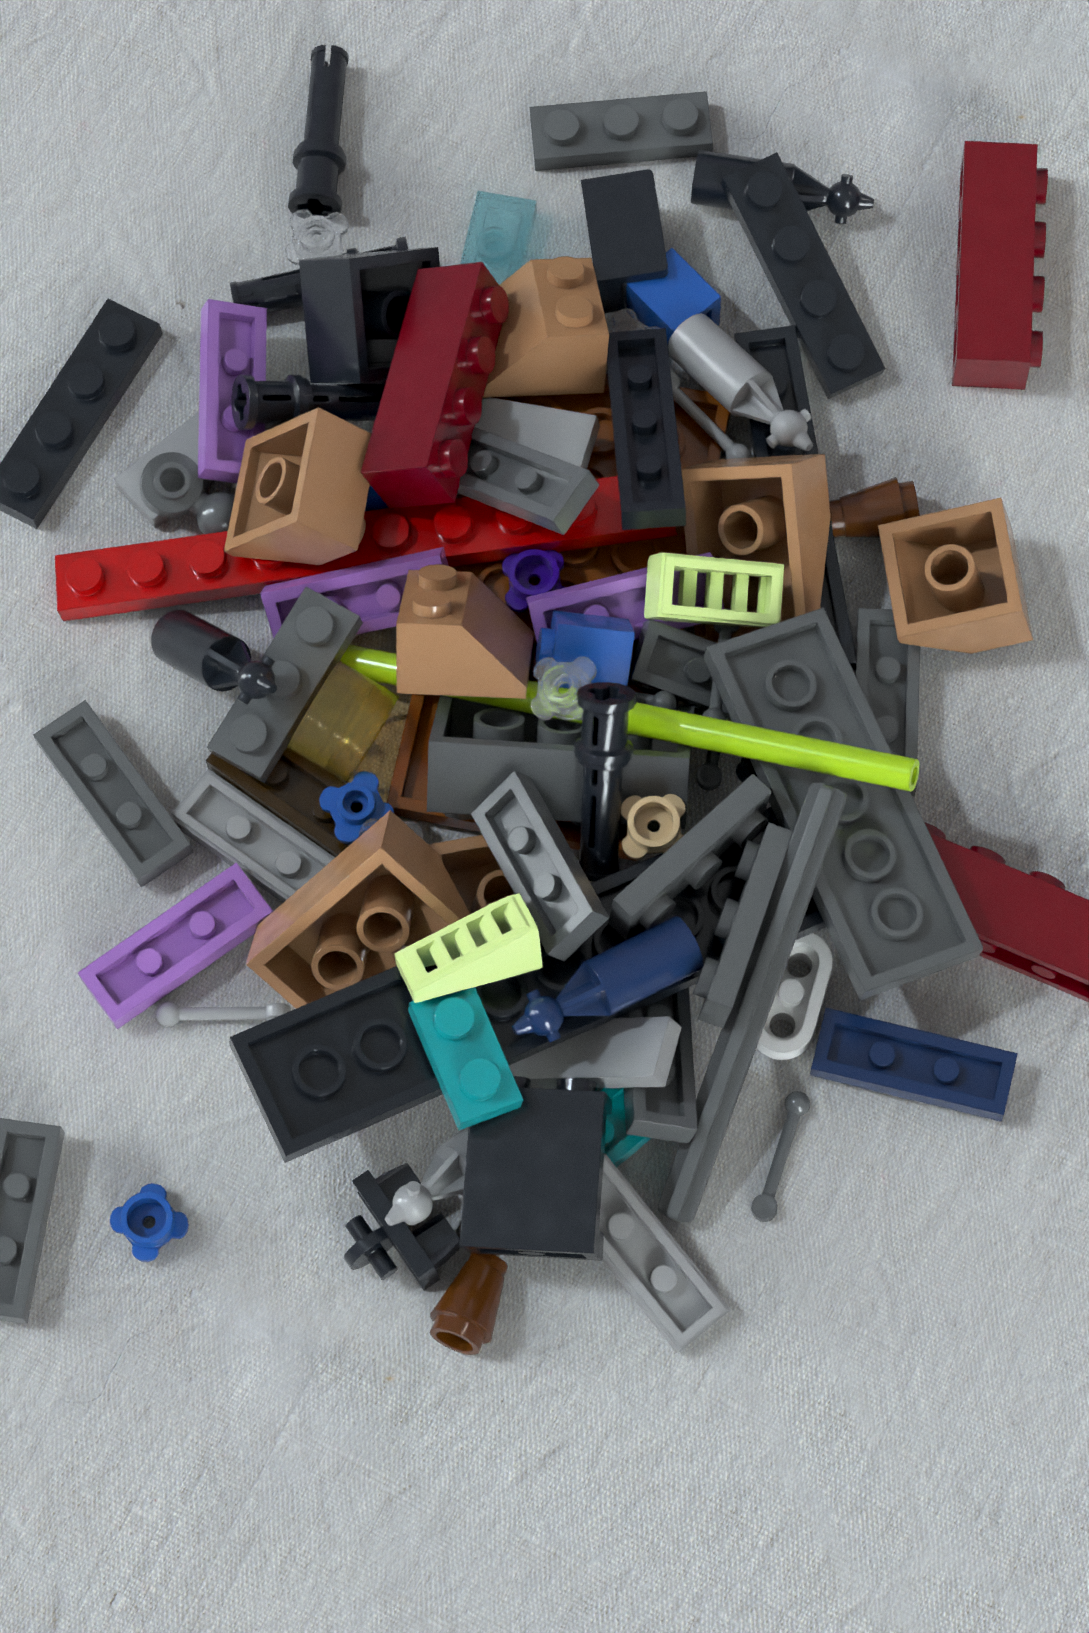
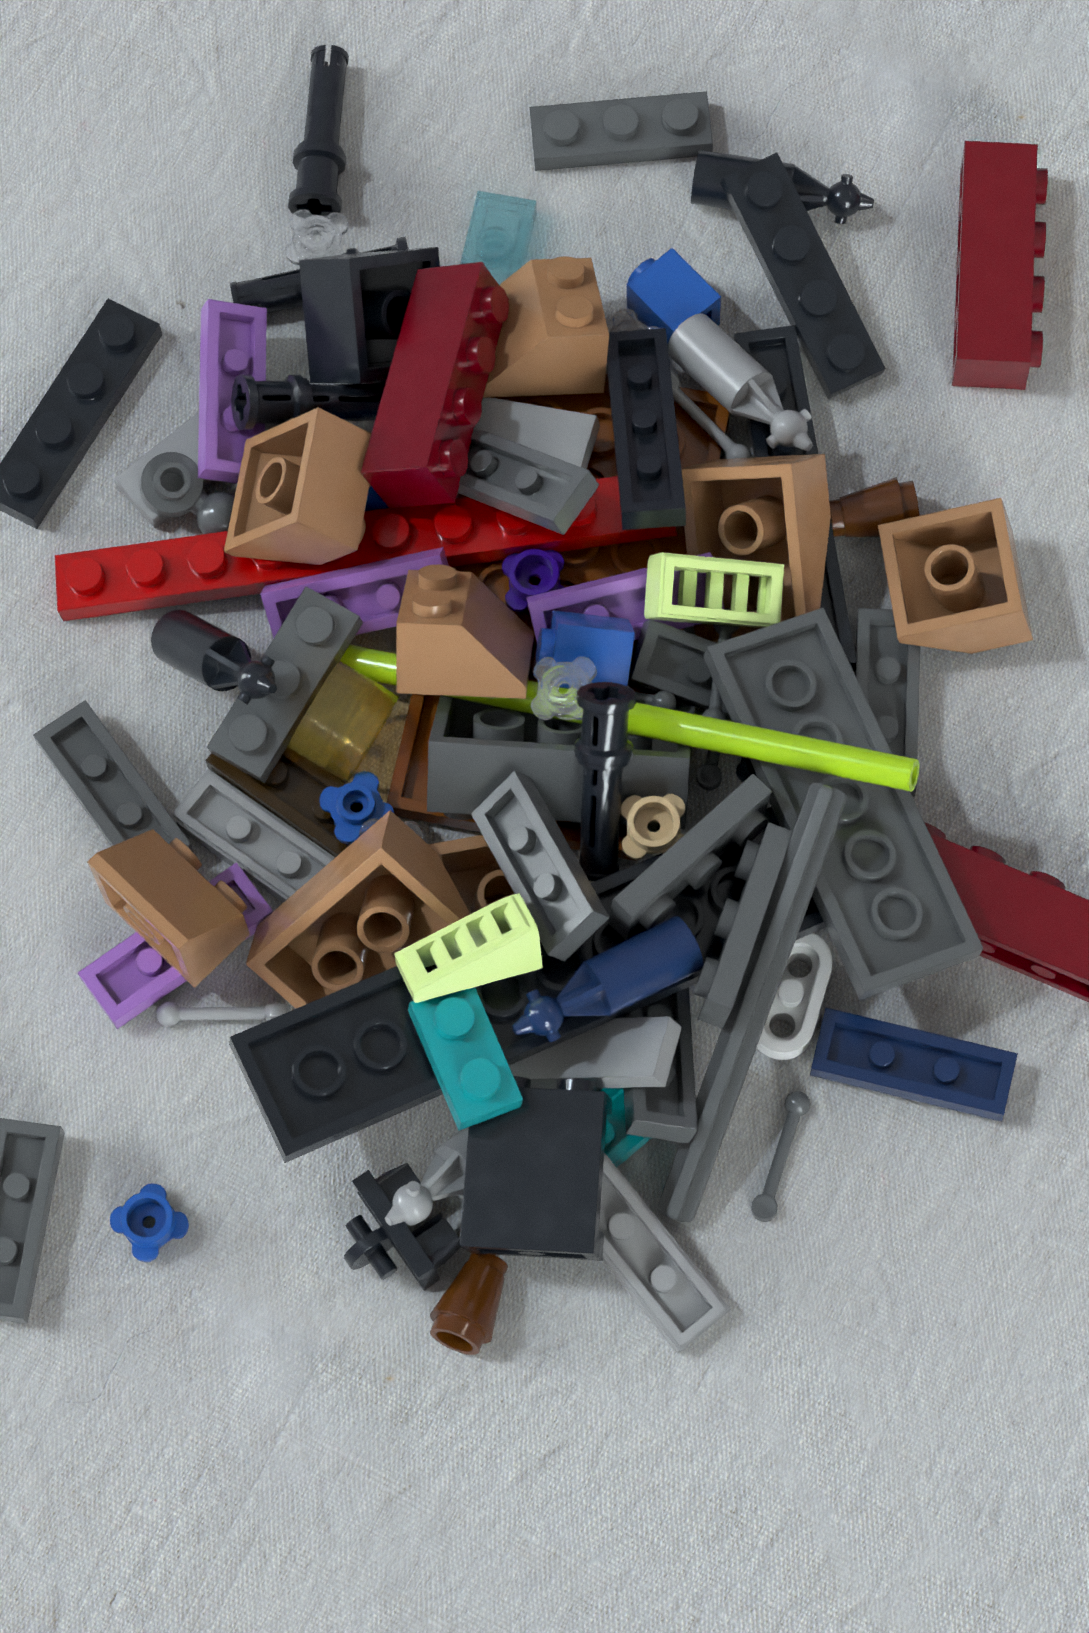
(171, 903): none -> medium nougat slope
(623, 232): black panel -> none

